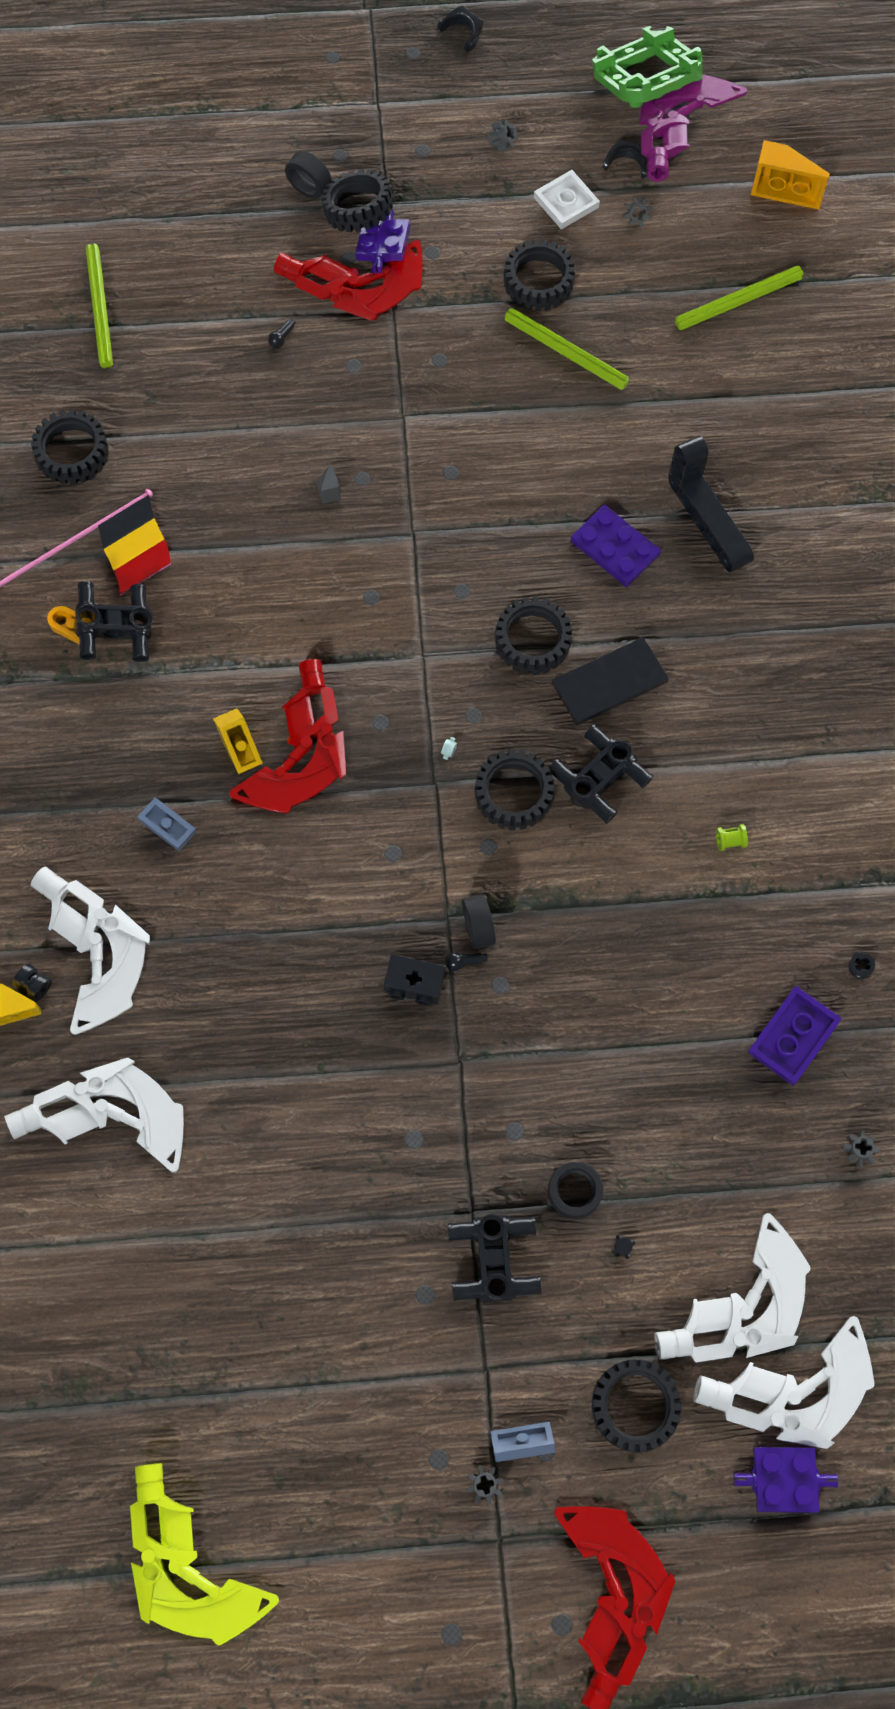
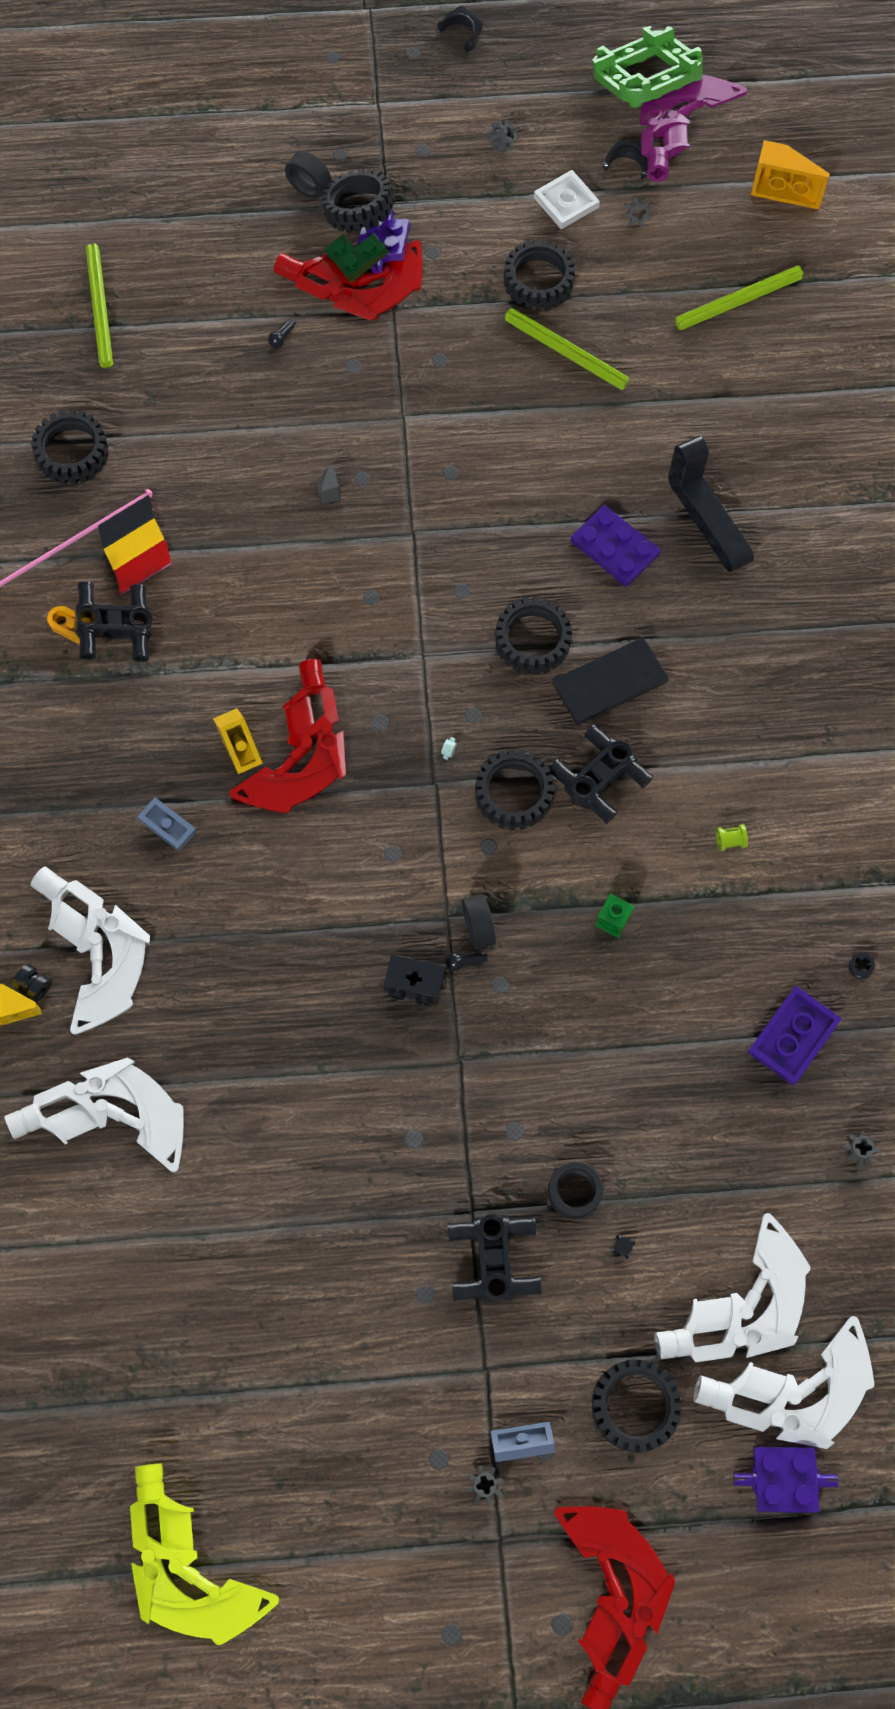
(356, 260): none -> dark green plate
(614, 915): none -> green brick

